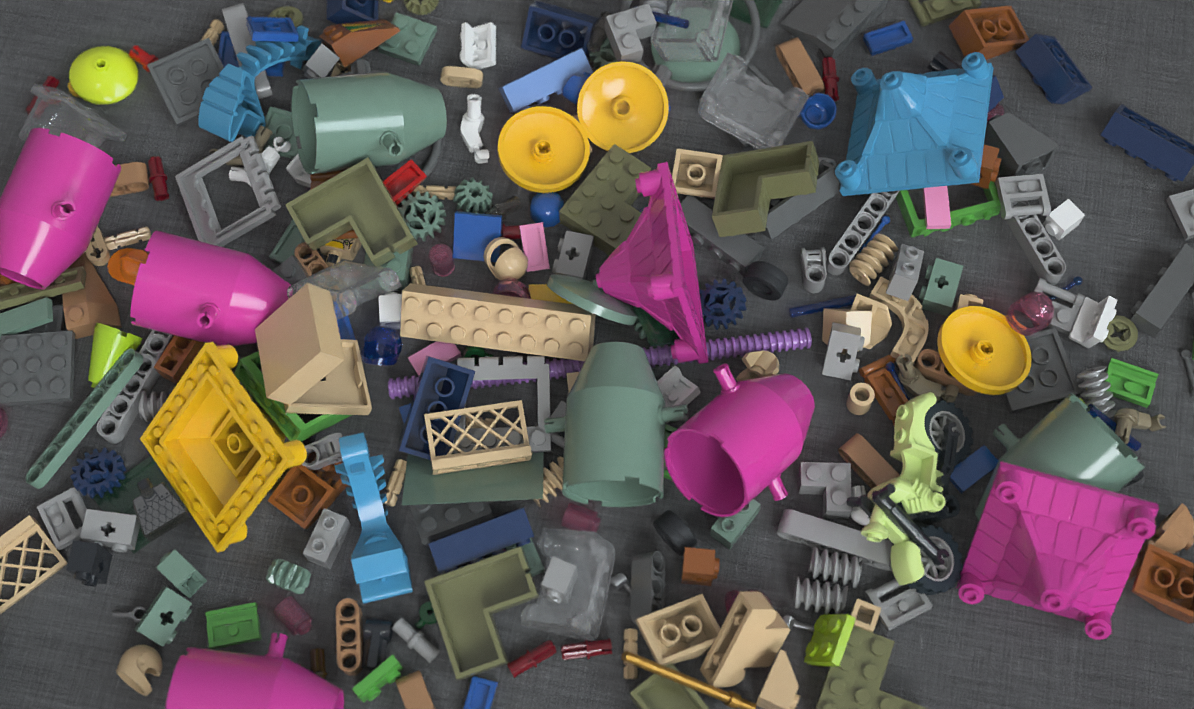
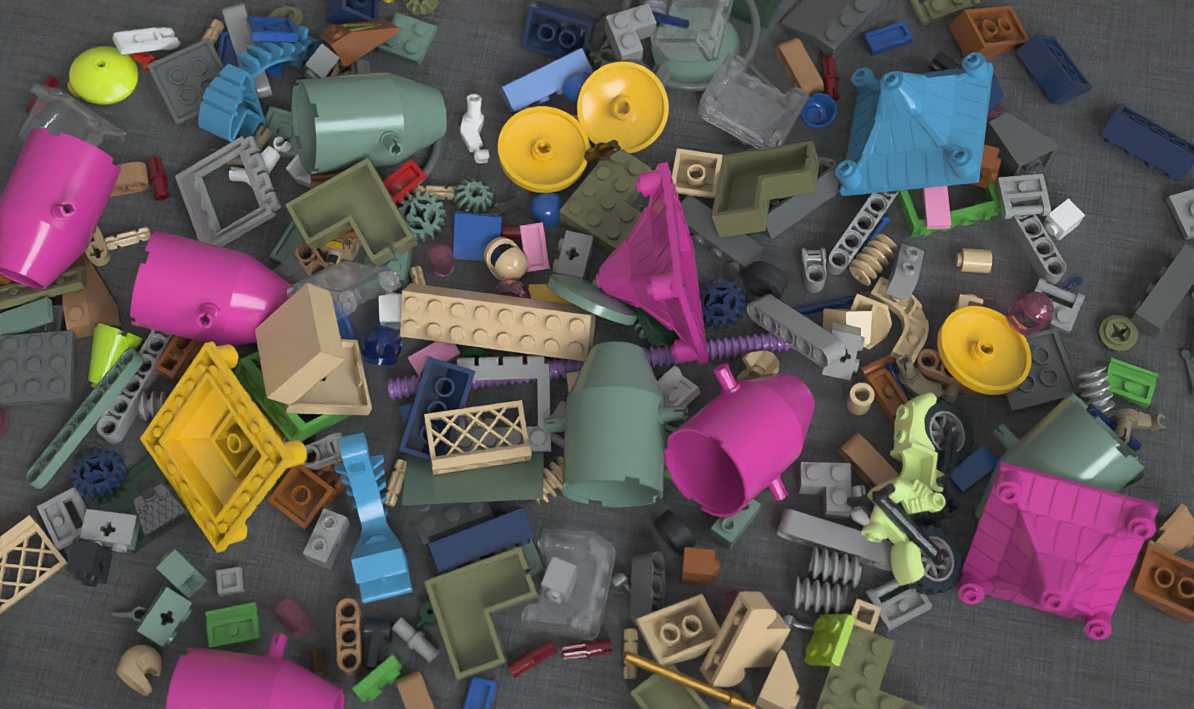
(125, 264): orange piece -> none
(145, 40): none -> white hinge
(230, 581): none -> light grey tile
(288, 576): sand green gear -> none
(461, 77): tan beam -> none
(478, 45): white bracket -> none
(580, 518): clear pink brick -> none
(601, 151): none -> dark brown axle
(796, 330): none -> light grey beam
(944, 274): sand green brick -> none
(974, 260): none -> tan brick
(1092, 321): white bracket -> none

